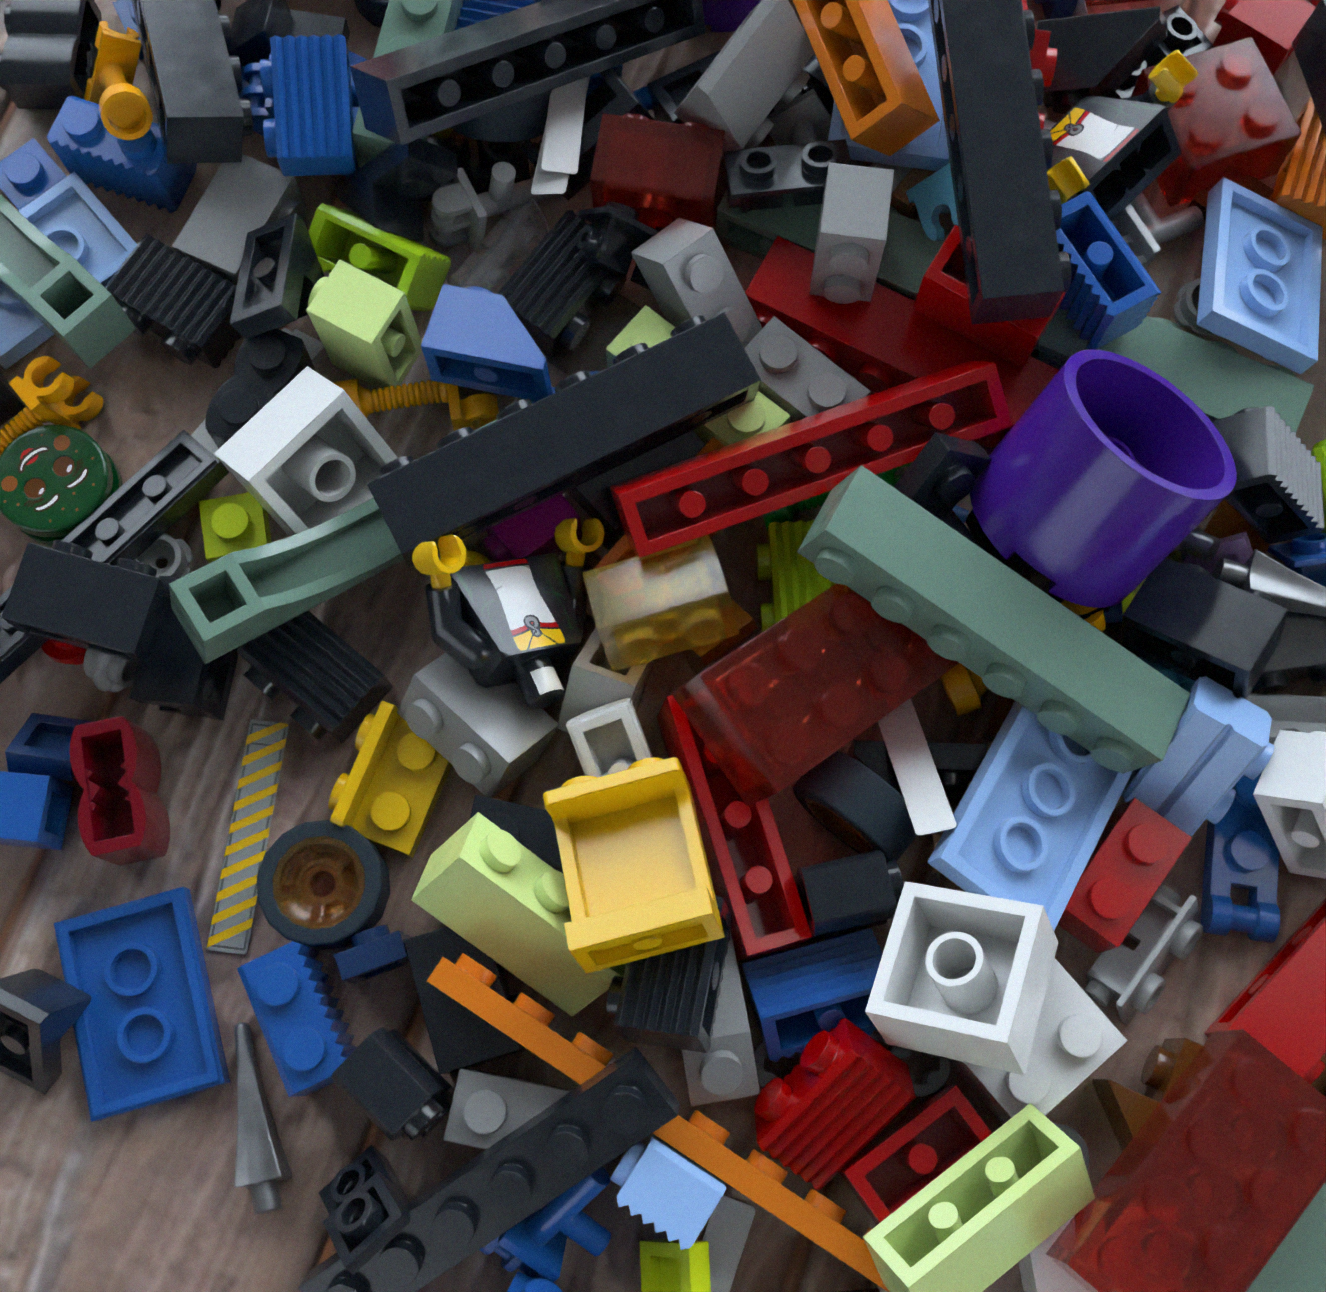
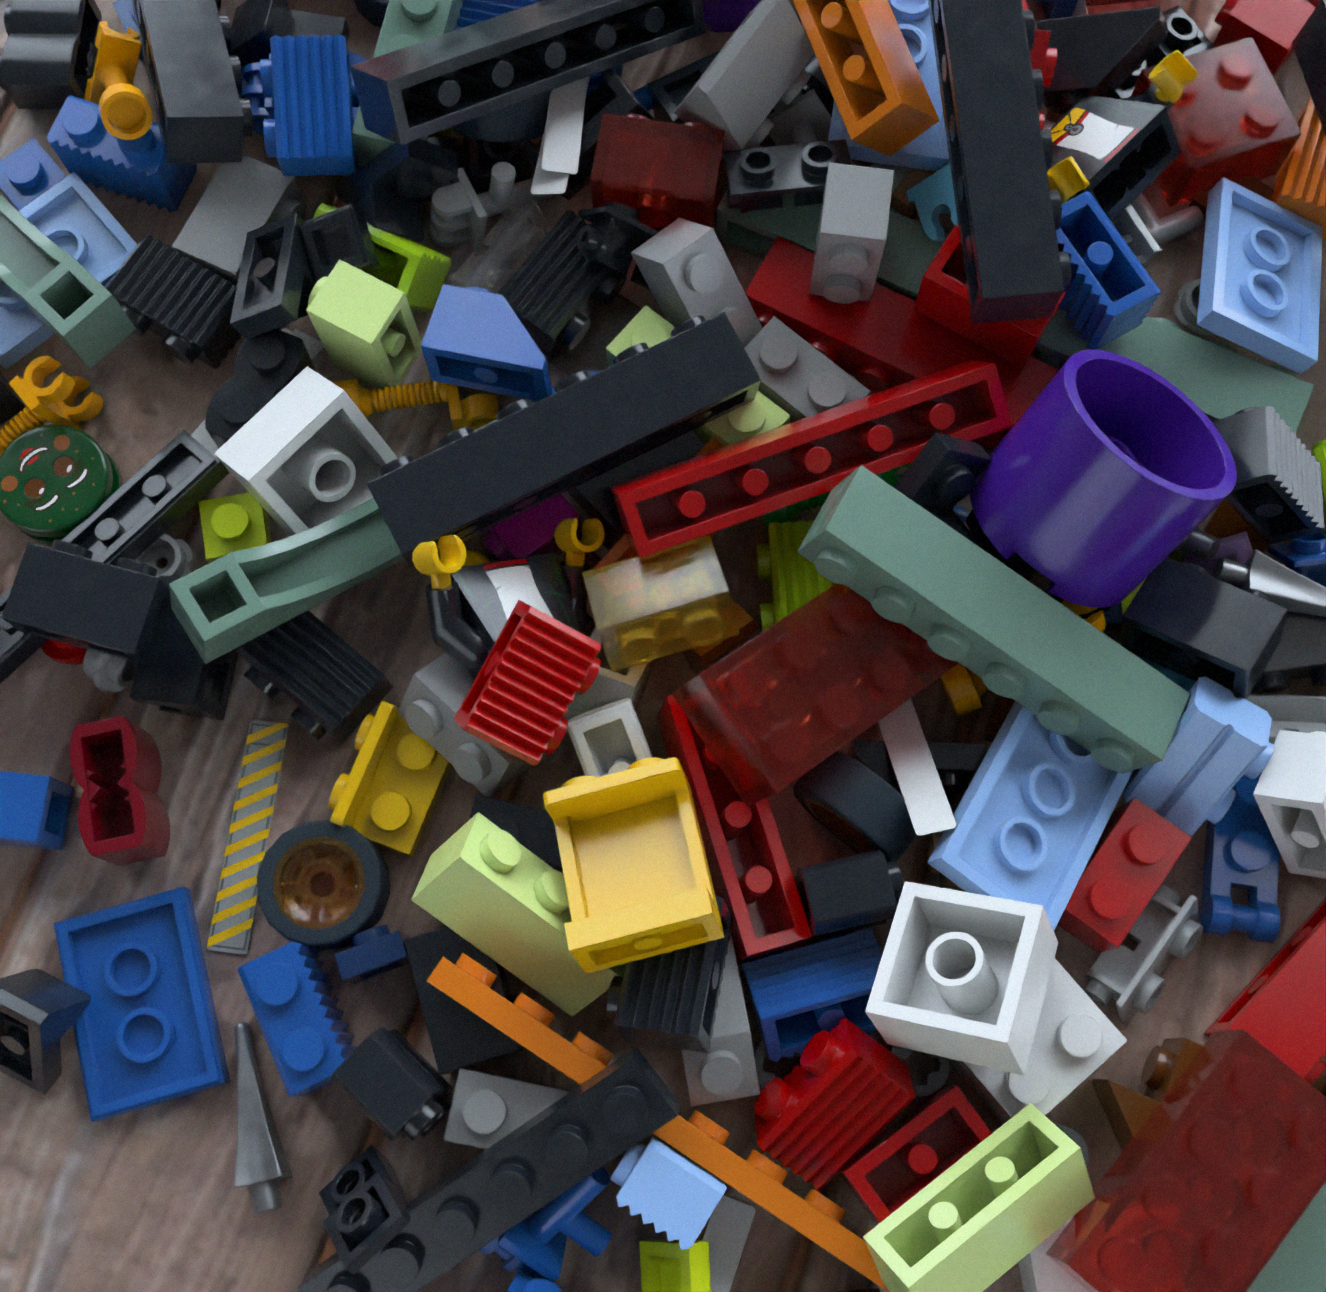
(43, 747): dark blue plate -> none
(337, 236): none -> black tile
(529, 684): none -> red brick

